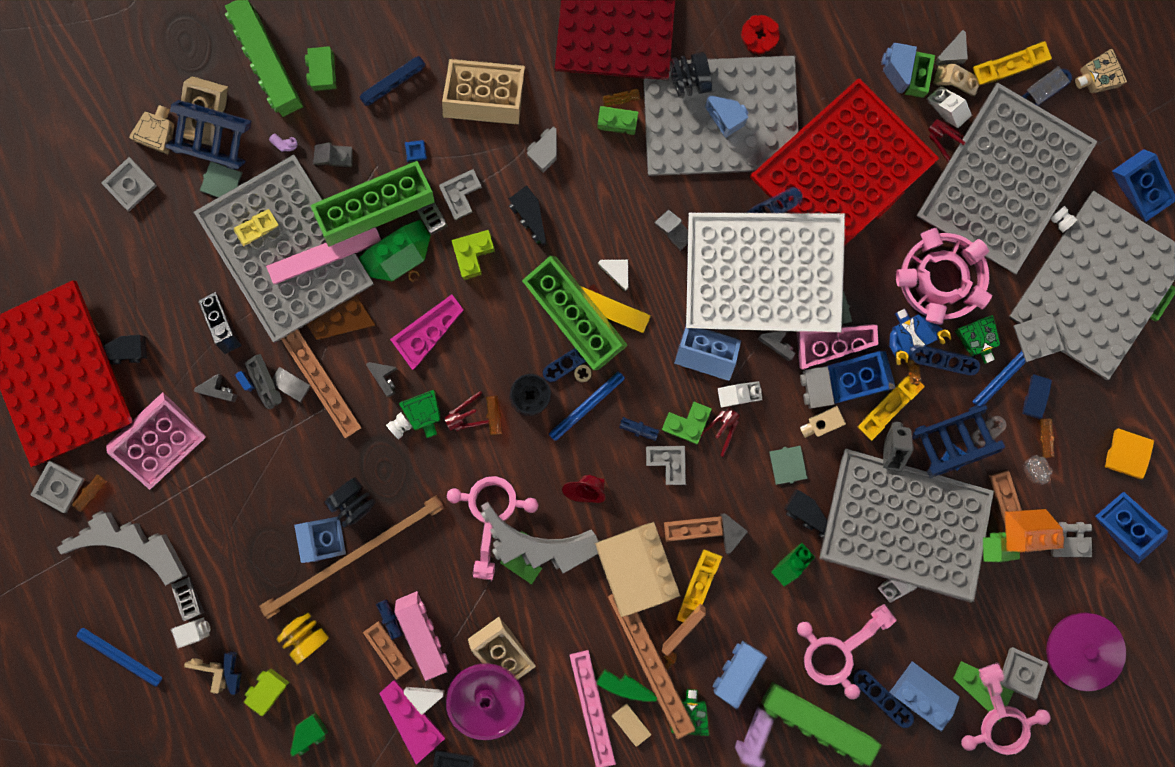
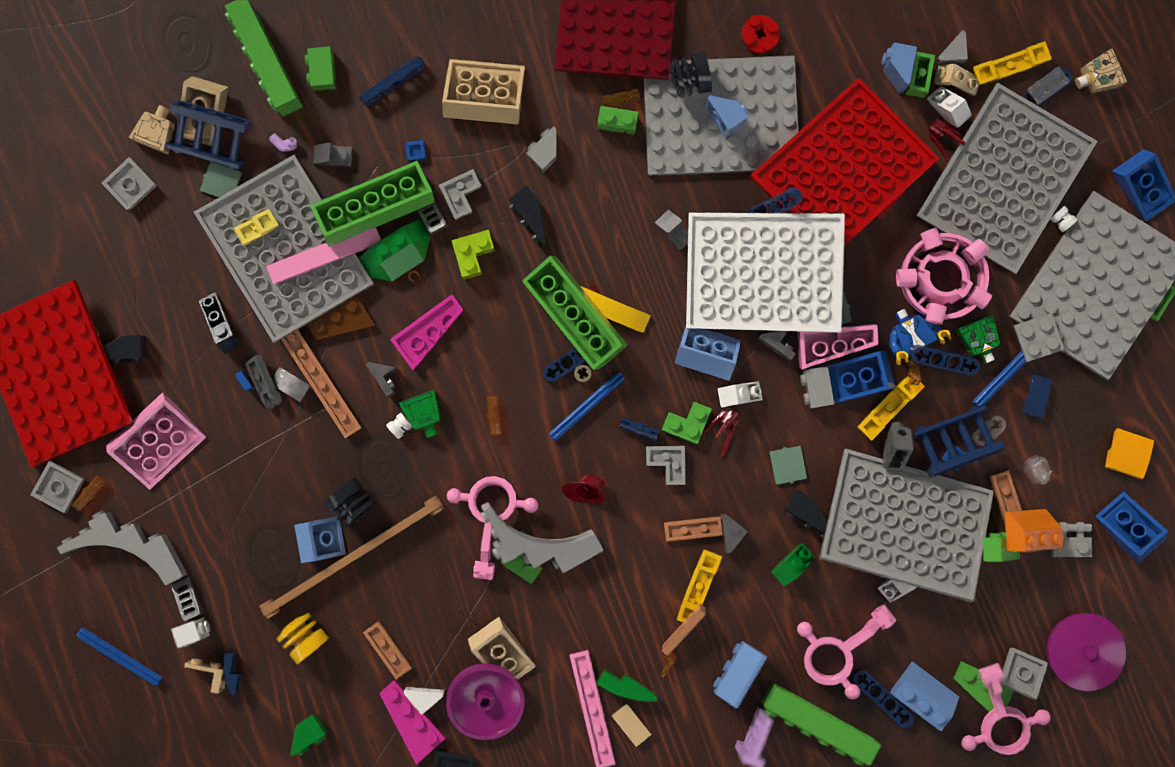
(212, 386): flat silver slope -> none
(266, 691): lime brick -> none
(389, 619): dark blue pin -> none
(420, 635): bright pink wedge -> none
(455, 419): dark red plant -> none
(530, 383): black wheel -> none
(616, 270): white slope -> none
(637, 569): tan slope -> none
(655, 672): nougat plate -> none
(697, 712): green torso -> none
(832, 419): tan torso -> none
(1047, 437): clear orange pin -> none

